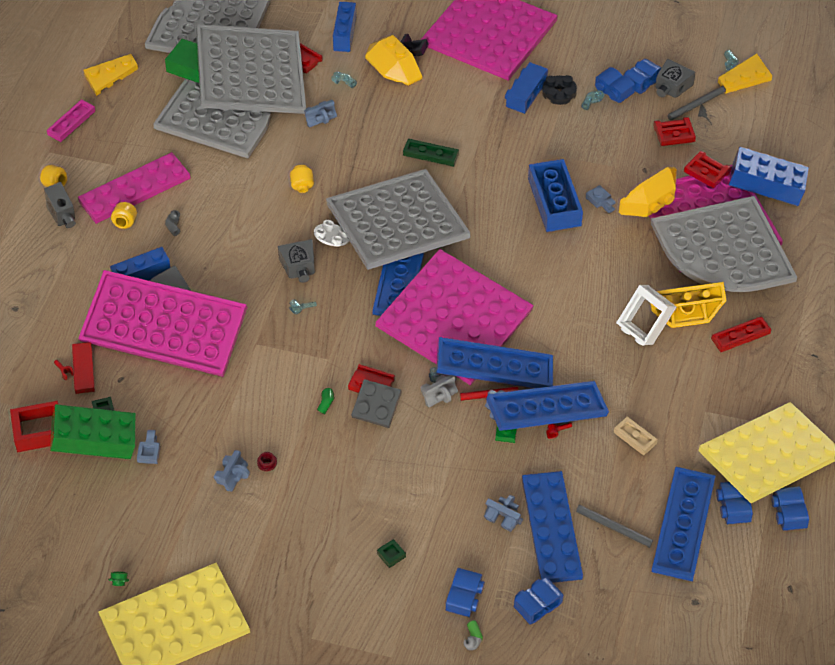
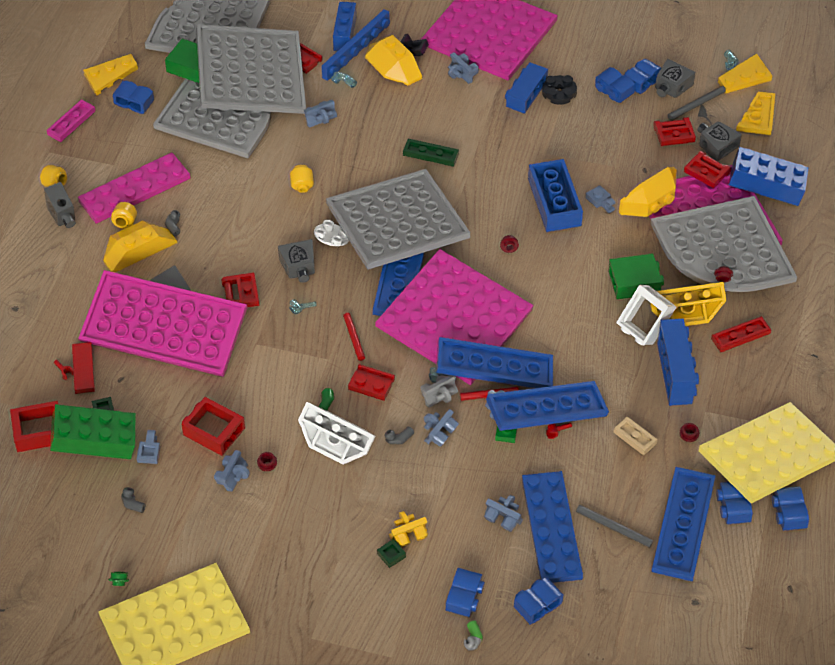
(130, 502): none -> dark grey arm
(133, 97): none -> blue brick
(136, 244): none -> yellow wedge
(145, 265): blue brick -> none
(228, 435): none -> red window
(246, 288): none -> red plate
(334, 435): none -> white wedge
(354, 337): none -> red bar
(356, 44): none -> blue plate
(376, 403): dark grey plate -> none
(400, 533): none -> yellow hips
(401, 438): none -> dark grey arm
(436, 434): none -> sand blue hips
(460, 69): none -> sand blue hips
(509, 240): none -> dark red plate
(592, 97): clear light blue arm -> none
(632, 271): none -> green brick
(677, 362): none -> blue brick
(689, 428): none -> dark red plate
(718, 139): none -> dark grey torso
(723, 274): none -> dark red plate
(759, 115): none -> yellow wing

